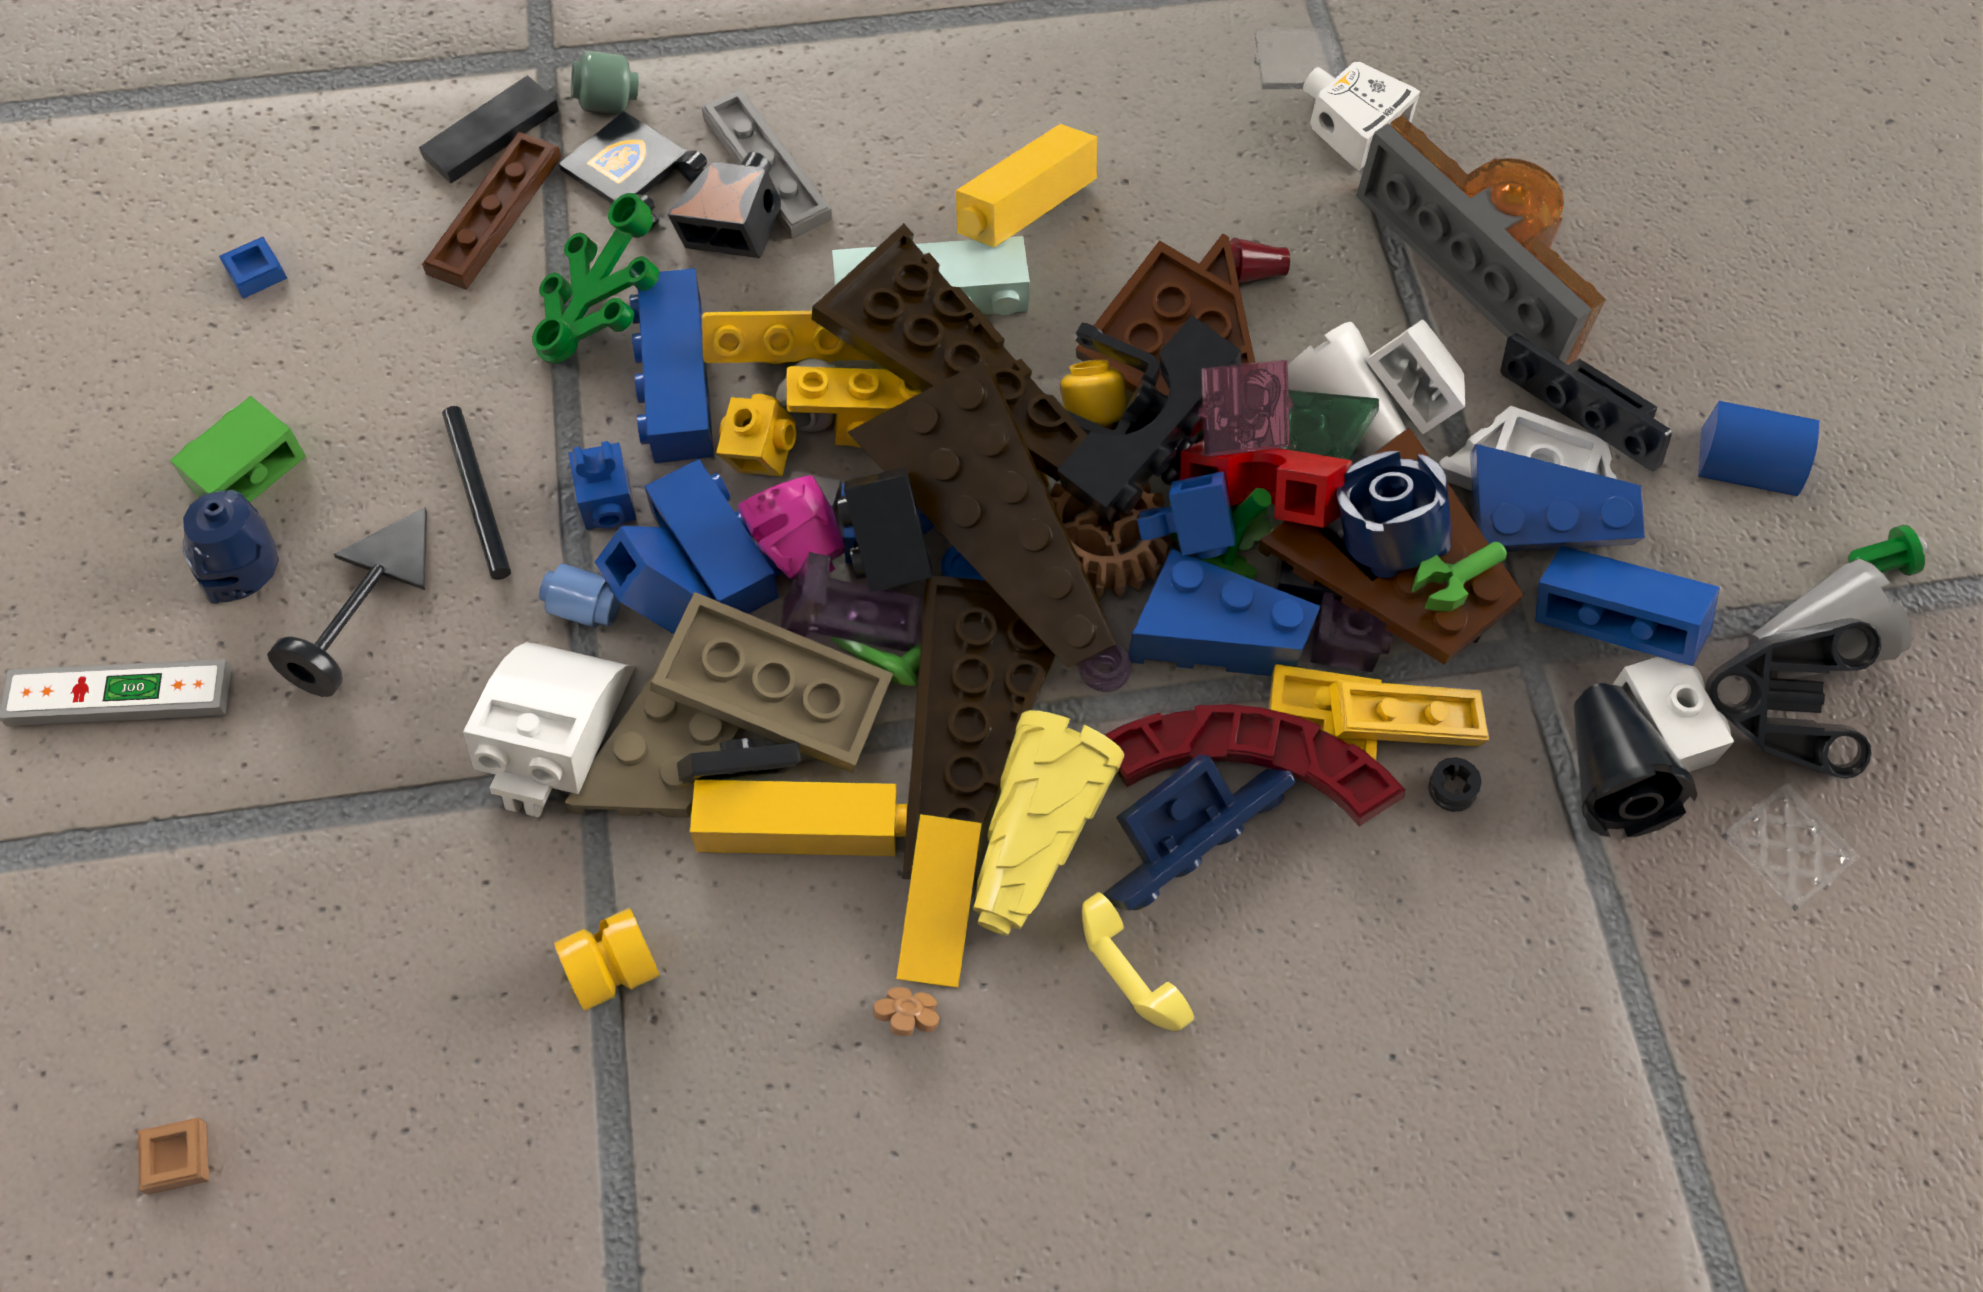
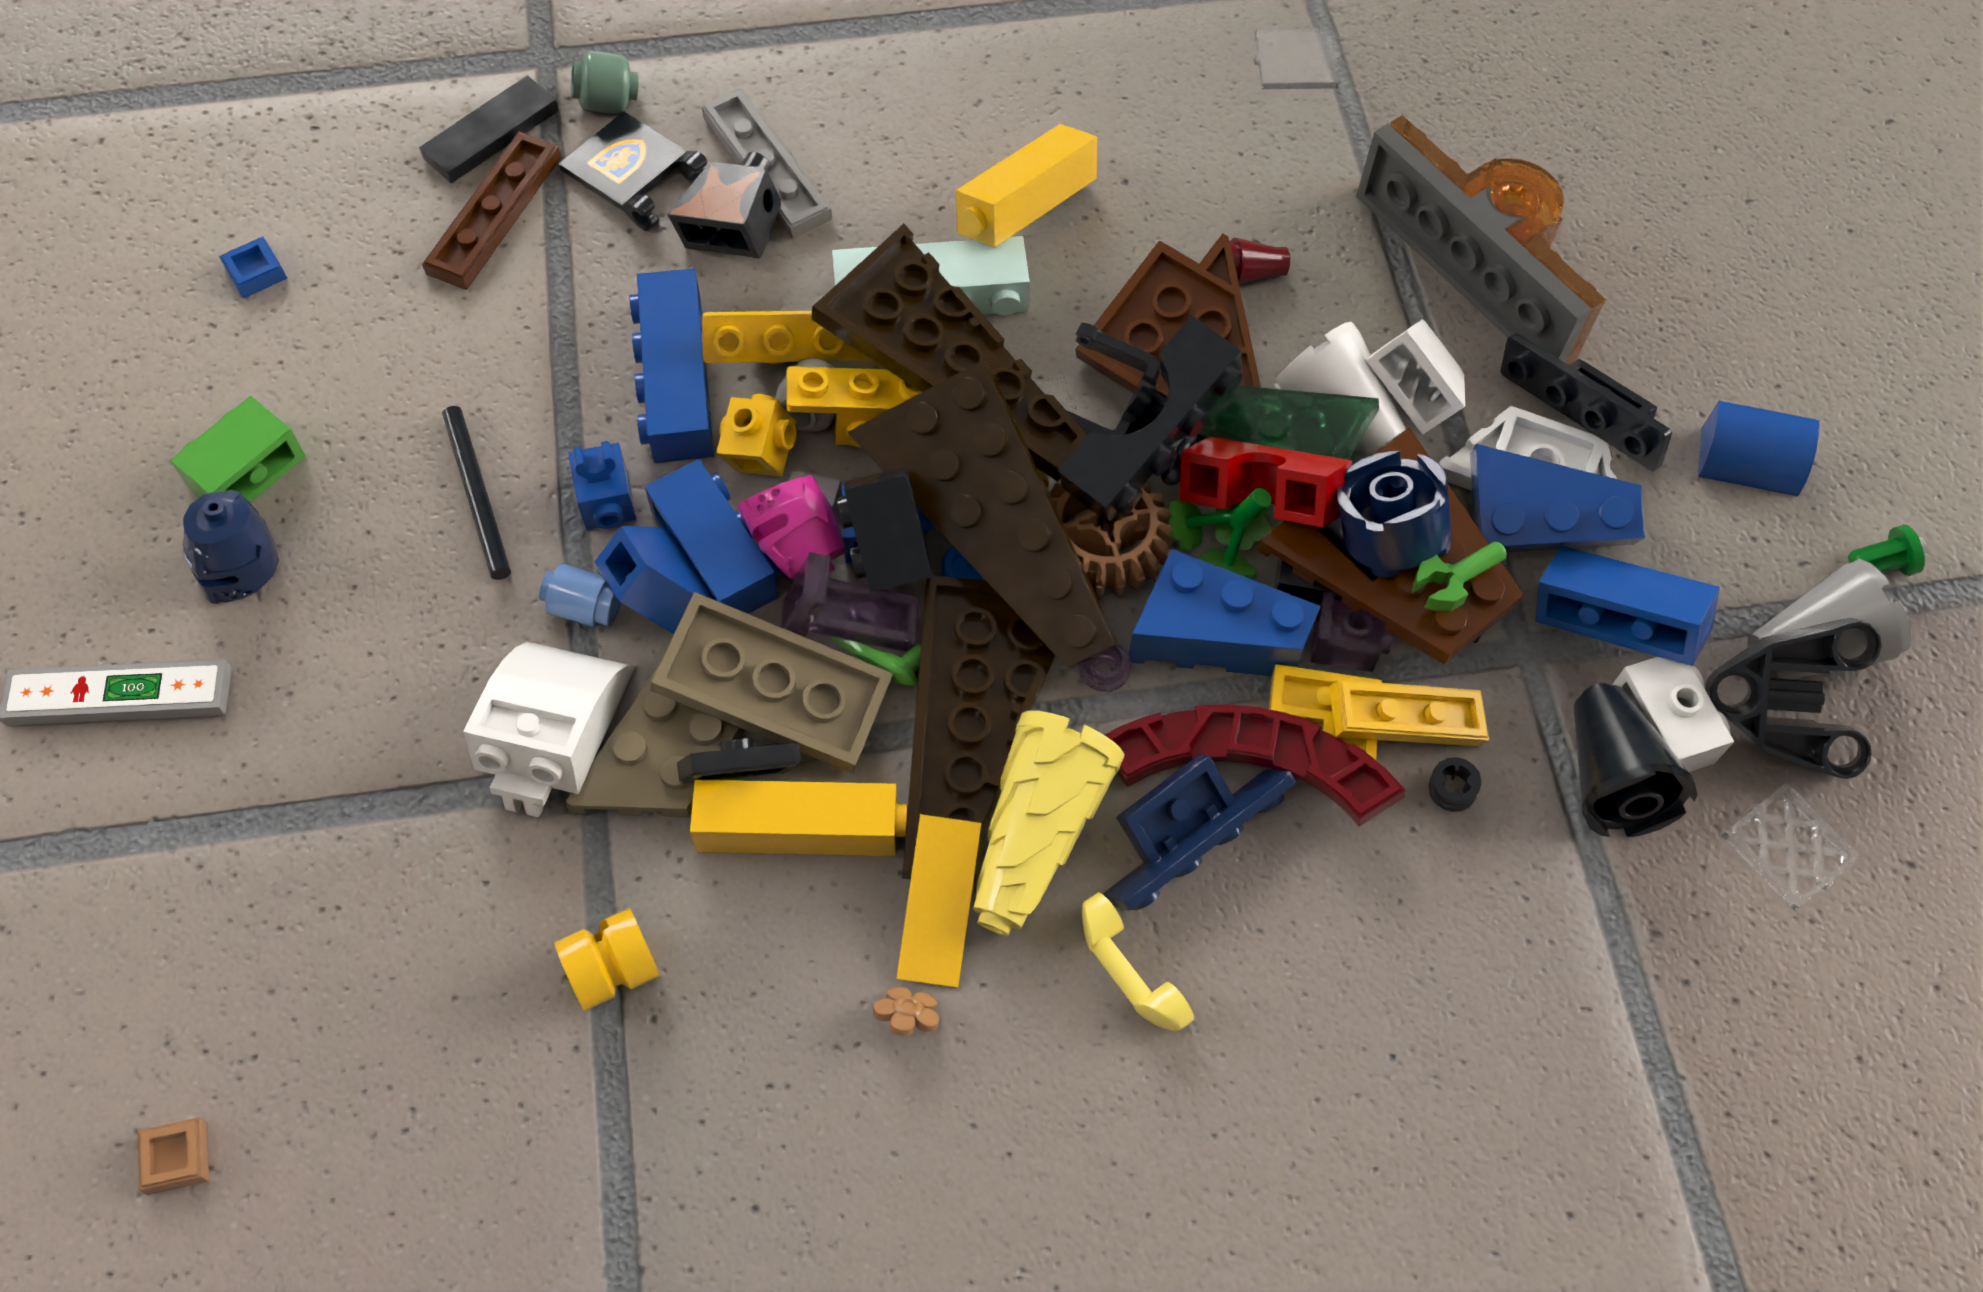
(392, 552): black piece -> none
(562, 329): green plant -> none
(1094, 392): yellow head -> none
(1197, 513): blue brick -> none
(1245, 407): clear pink piece -> none
(1356, 106): white torso -> none

